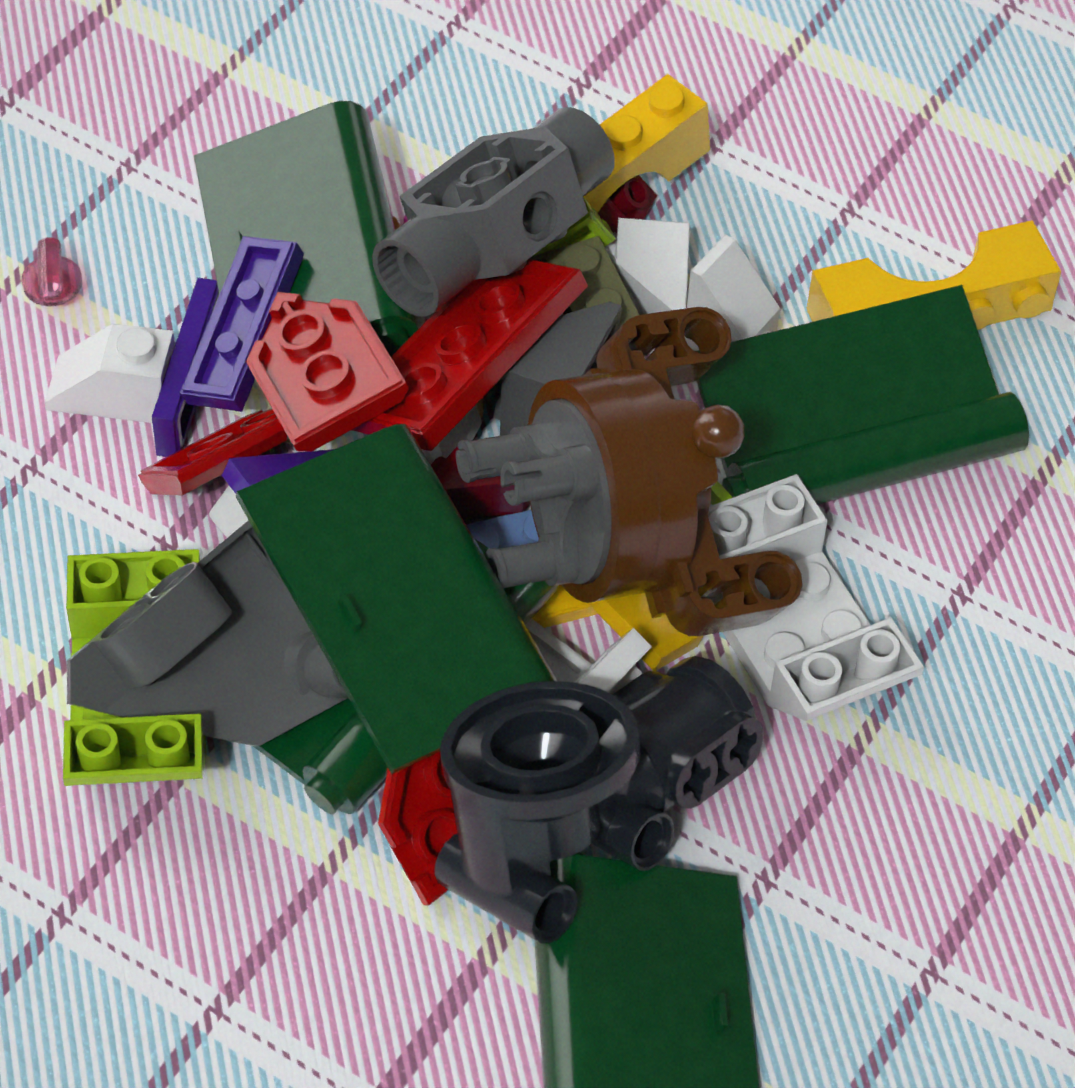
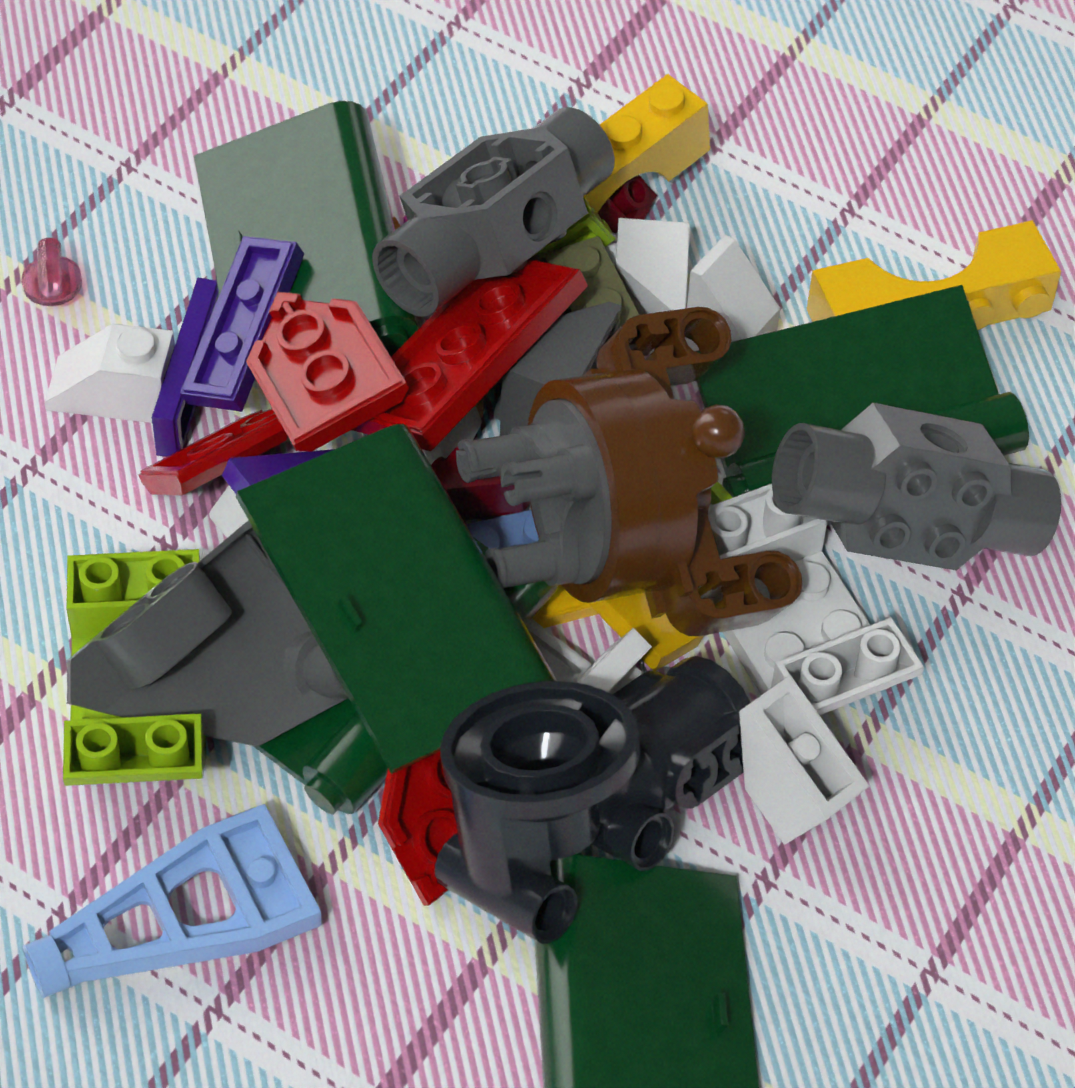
(257, 873): none -> light blue plate
(794, 762): none -> white slope
(915, 488): none -> dark grey brick

